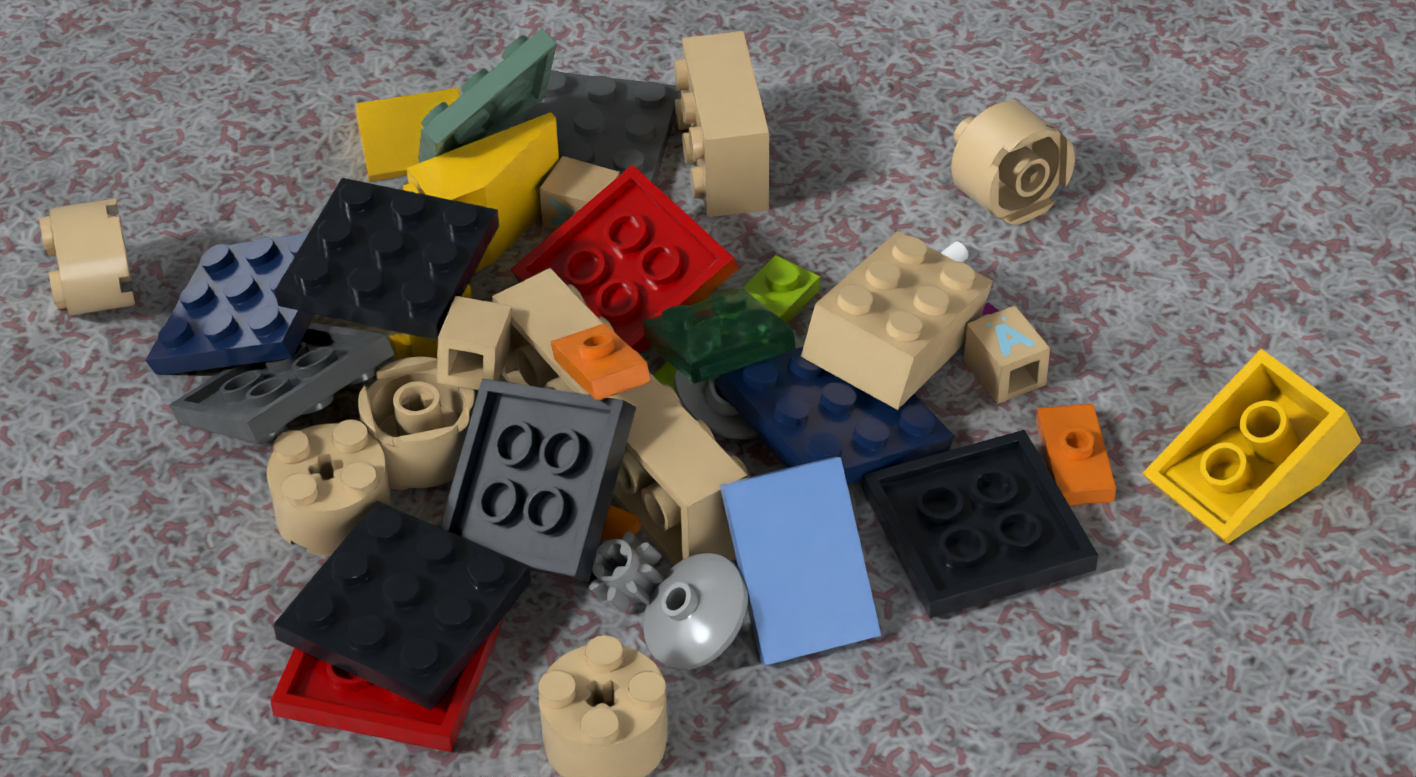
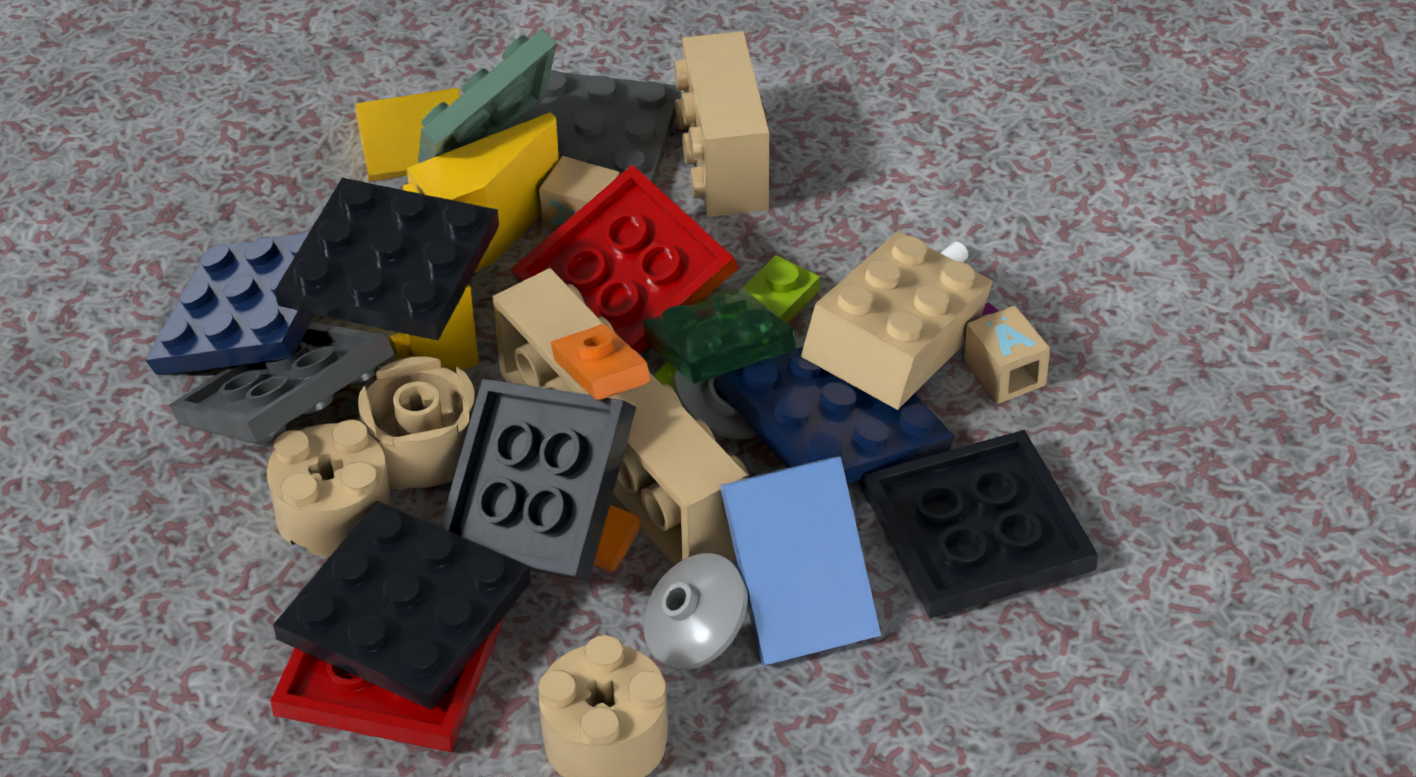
(88, 255): tan brick -> none
(473, 342): tan brick -> none
(625, 571): light grey gear -> none
(1011, 161): tan brick -> none
(1076, 453): orange plate -> none
(1254, 449): yellow slope -> none

